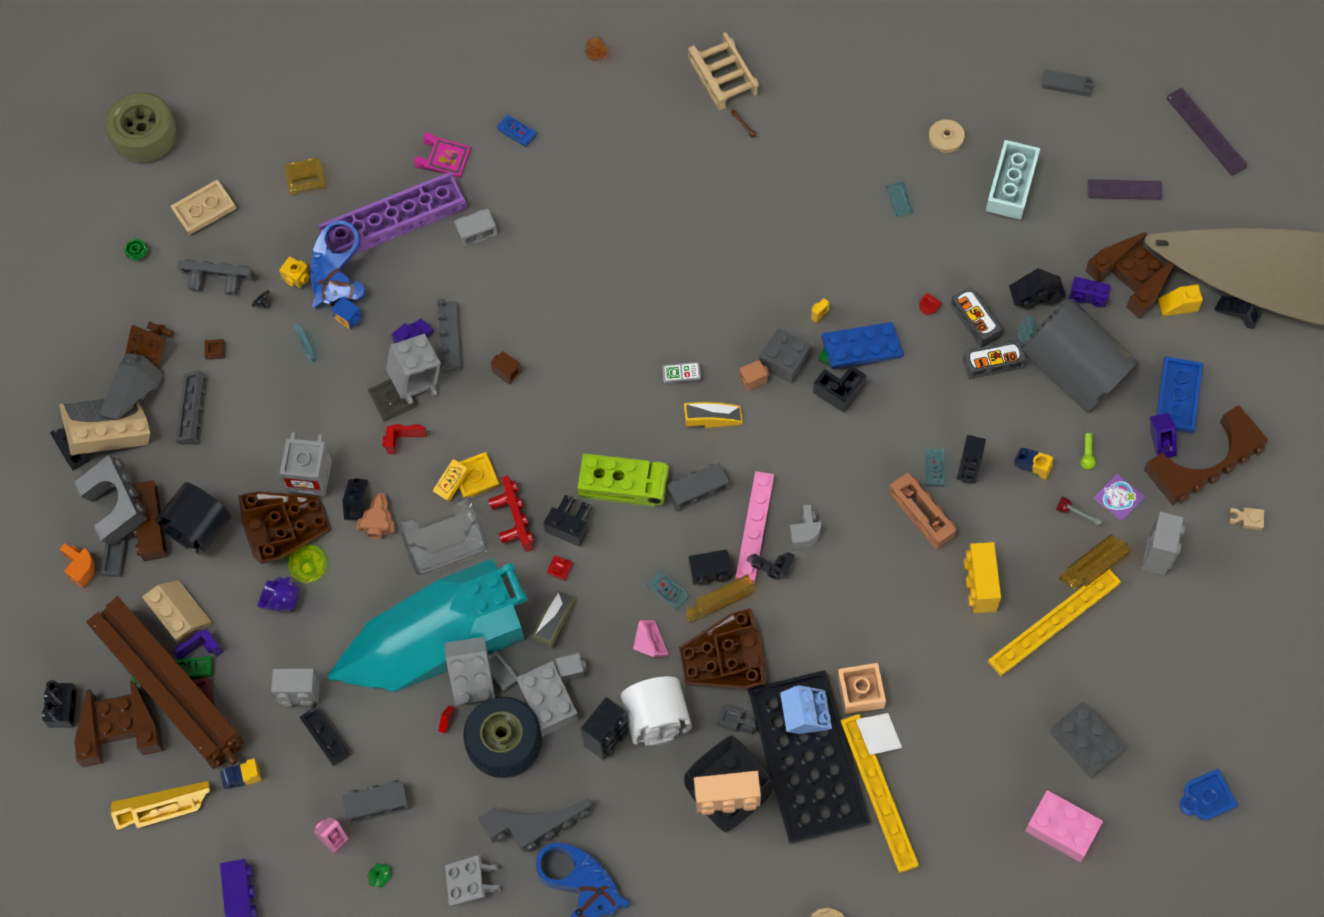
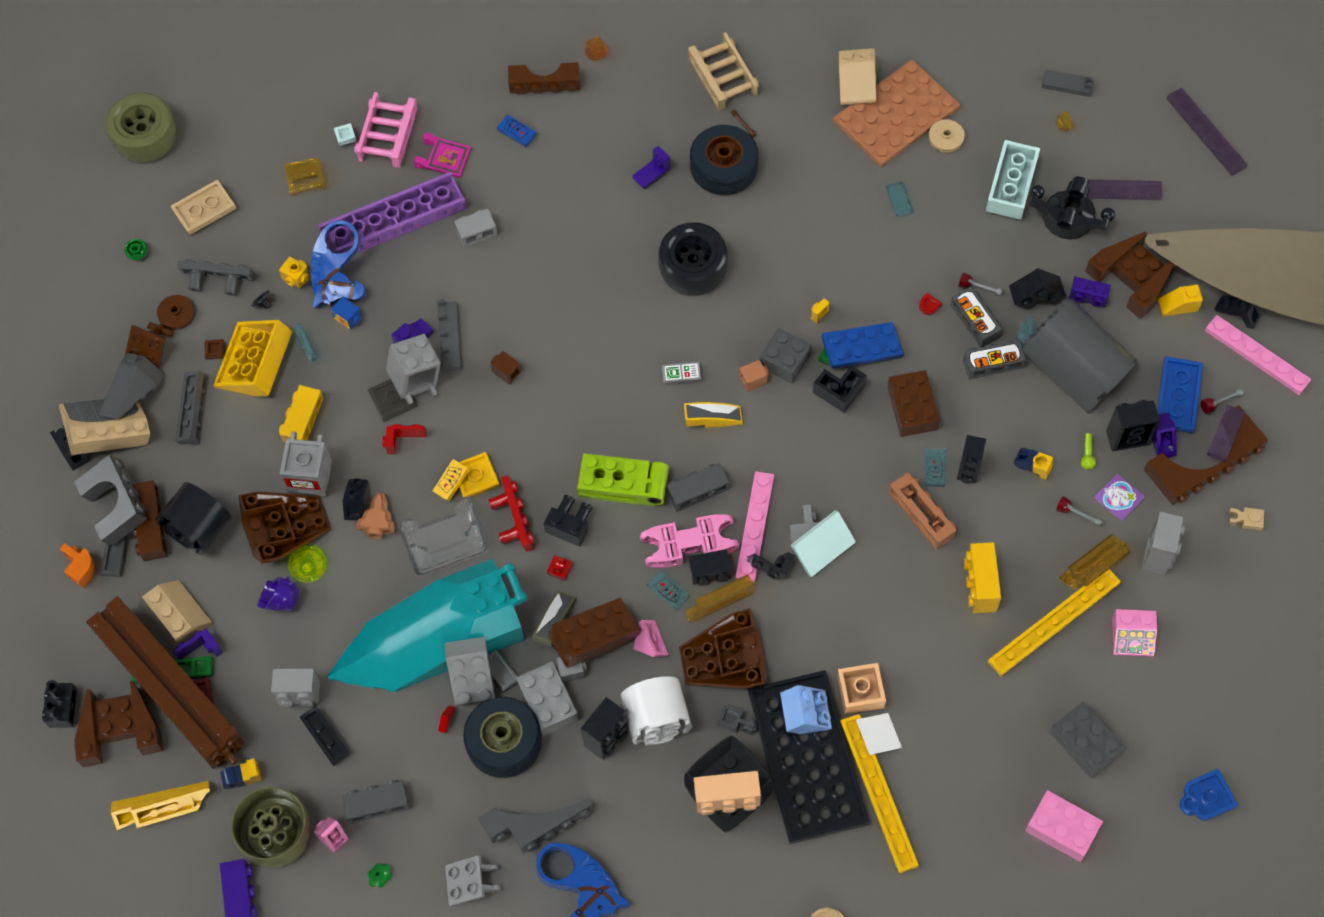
(178, 319): none -> reddish brown plate
(253, 357): none -> yellow slope
(256, 811): none -> olive wheel
(302, 413): none -> yellow brick
(345, 134): none -> light aqua plate
(400, 140): none -> bright pink fence
(563, 79): none -> reddish brown arch
(593, 632): none -> reddish brown brick
(654, 169): none -> dark purple bracket
(688, 540): none -> bright pink piece
(695, 274): none -> black wheel
(724, 159): none -> black wheel
(823, 543): none -> light aqua tile
(857, 76): none -> tan slope
(903, 112): none -> nougat plate
(913, 403): none -> reddish brown brick
(967, 281): none -> hinge
(1064, 121): none -> clear yellow plate
(1065, 221): none -> black piece
(1132, 425): none -> black brick
(1134, 632): none -> bright pink slope
(1209, 404): none -> hinge
(1225, 433): none -> clear purple tile
(1258, 355): none -> bright pink plate

